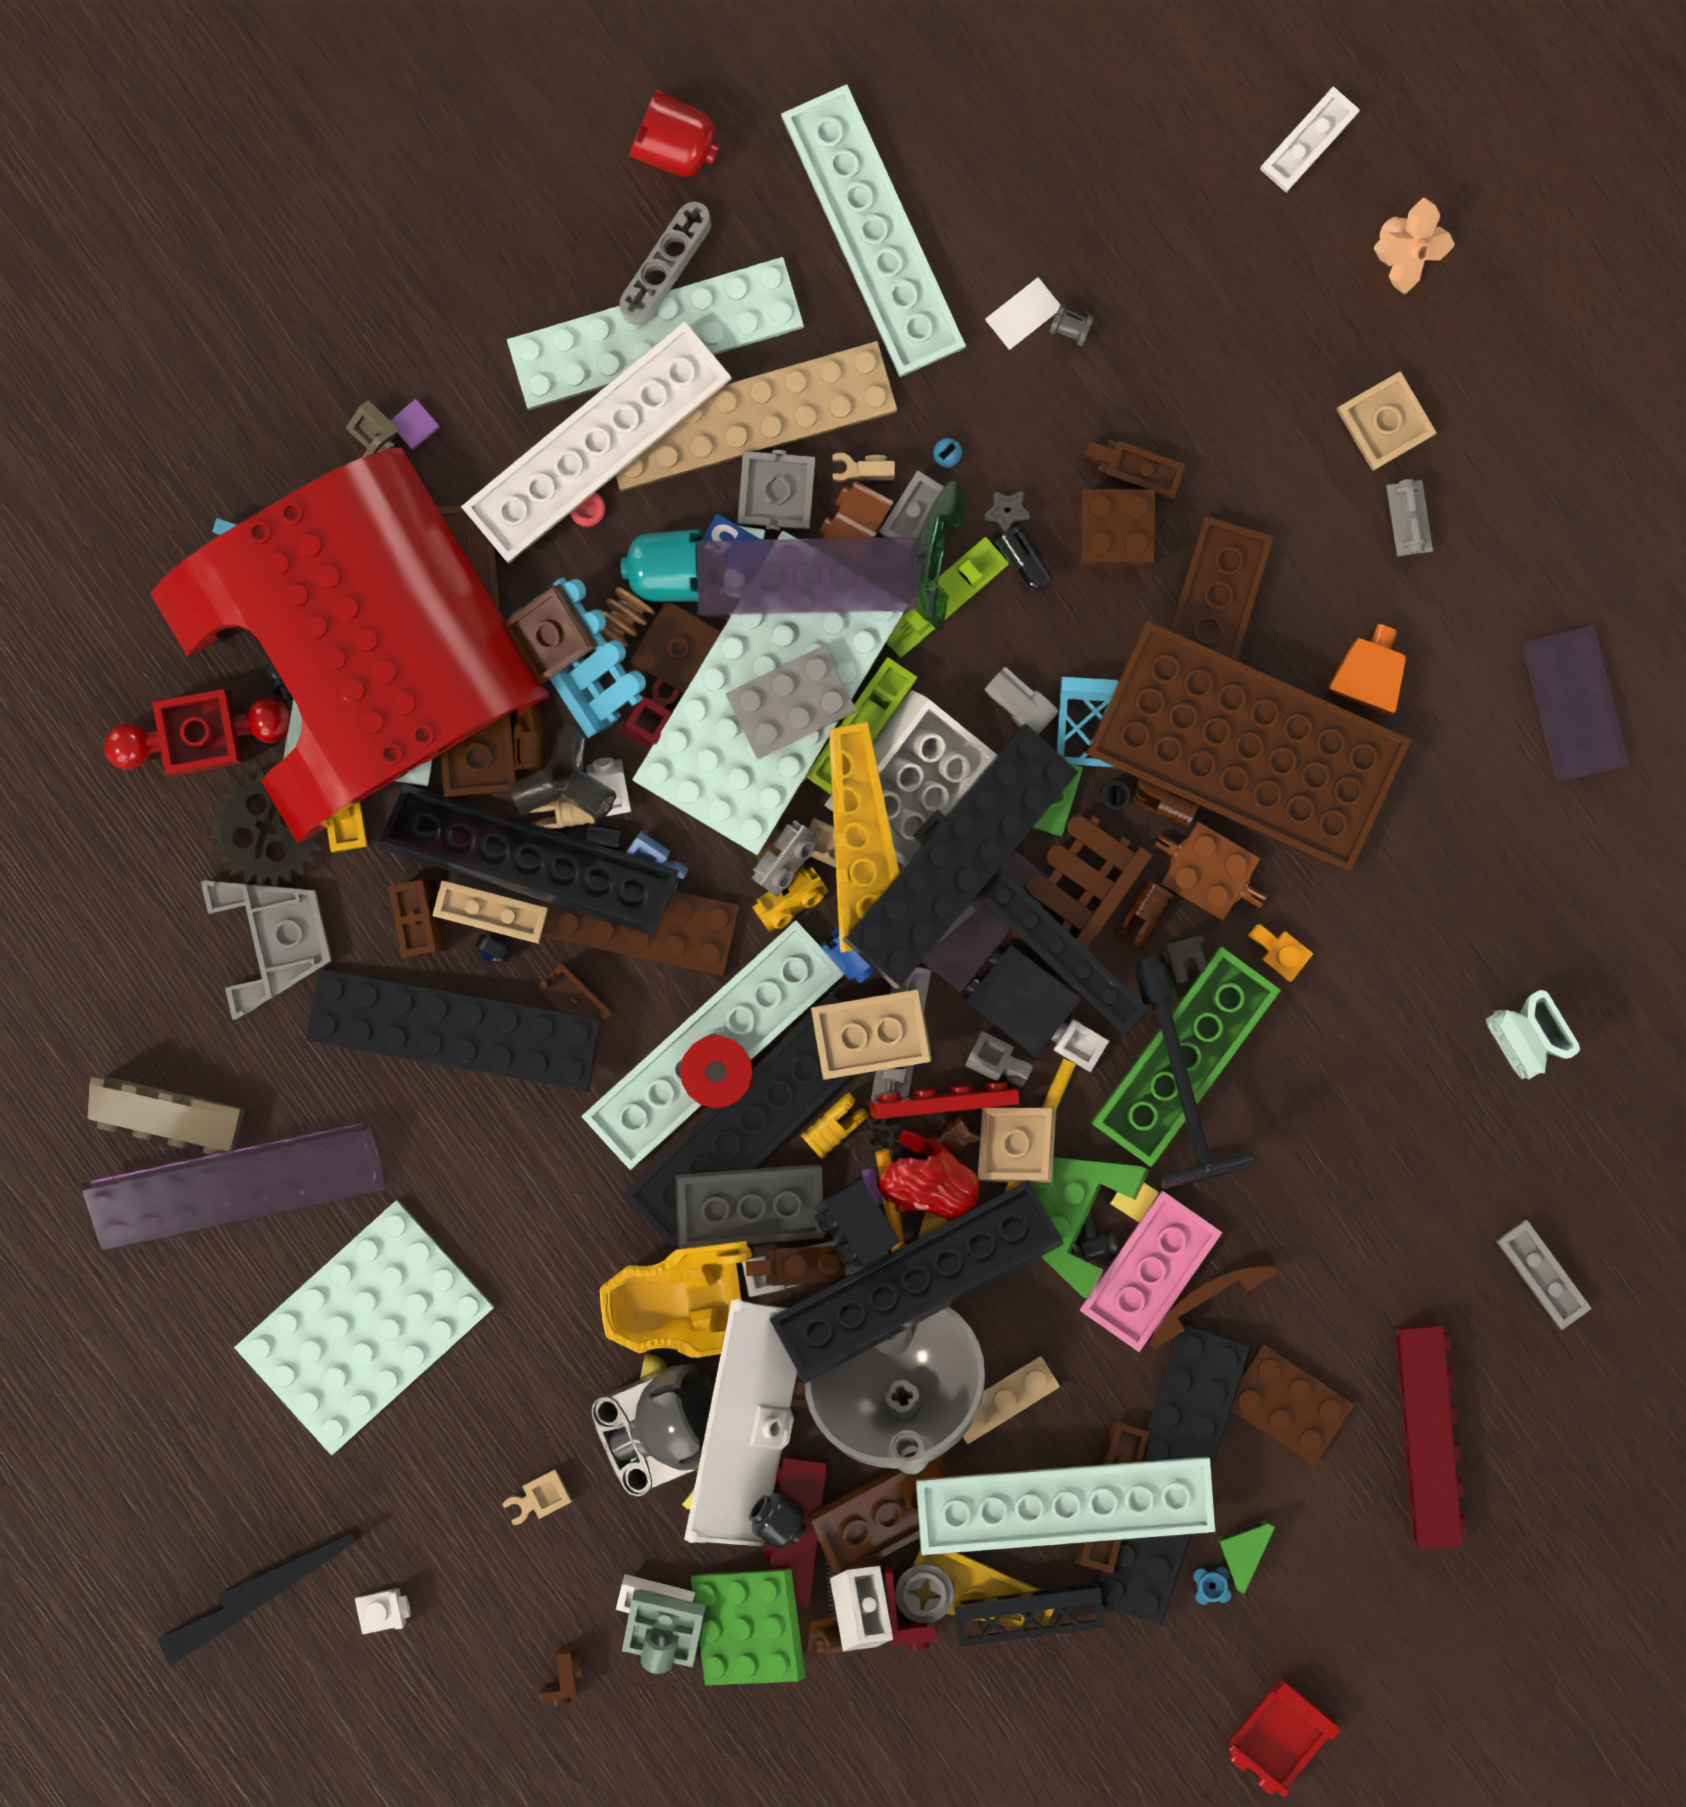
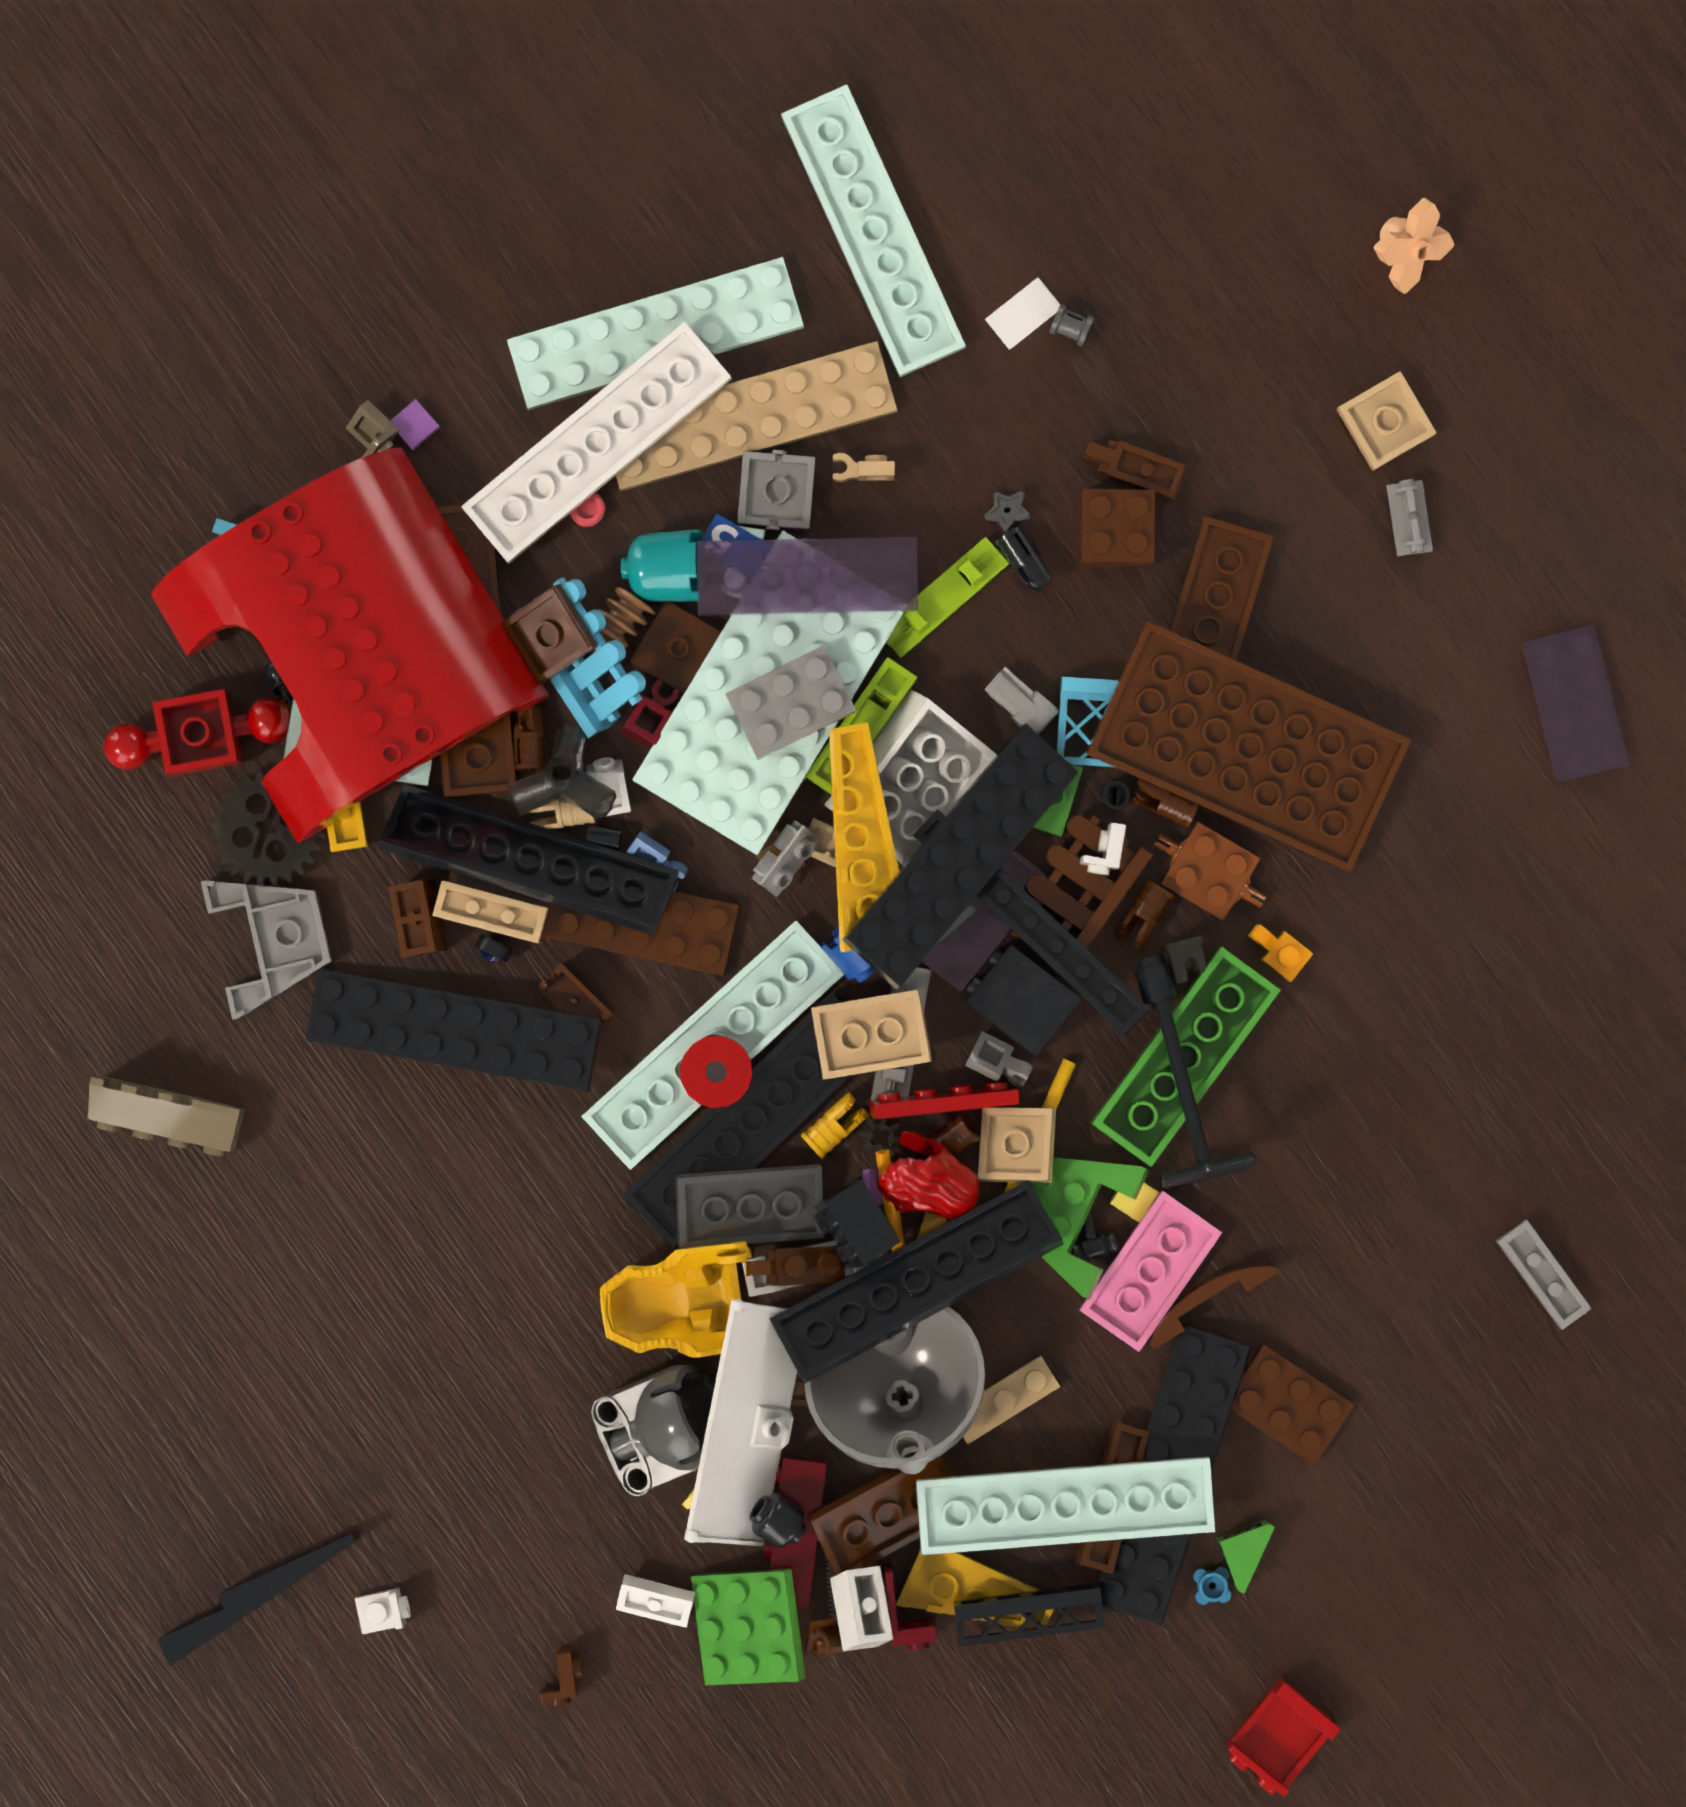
(234, 1185): clear purple plate -> none
(364, 1327): light aqua plate -> none
(542, 1495): tan plate -> none
(652, 1365): light yellow hinge -> none
(663, 1631): sand green plate -> none
(670, 265): light grey beam -> none
(674, 137): red cylinder -> none
(805, 892): yellow hinge -> none
(859, 515): dark orange brick -> none
(912, 508): light grey plate -> none
(935, 1606): light grey gear -> none
(944, 513): clear green slope -> none
(953, 458): dark azure hinge -> none
(1079, 1044): white bracket -> none
(1111, 845): none -> white bracket
(1309, 139): white plate -> none
(1371, 672): orange torso -> none
(1429, 1436): dark red brick -> none
(1532, 1034): light aqua piece -> none

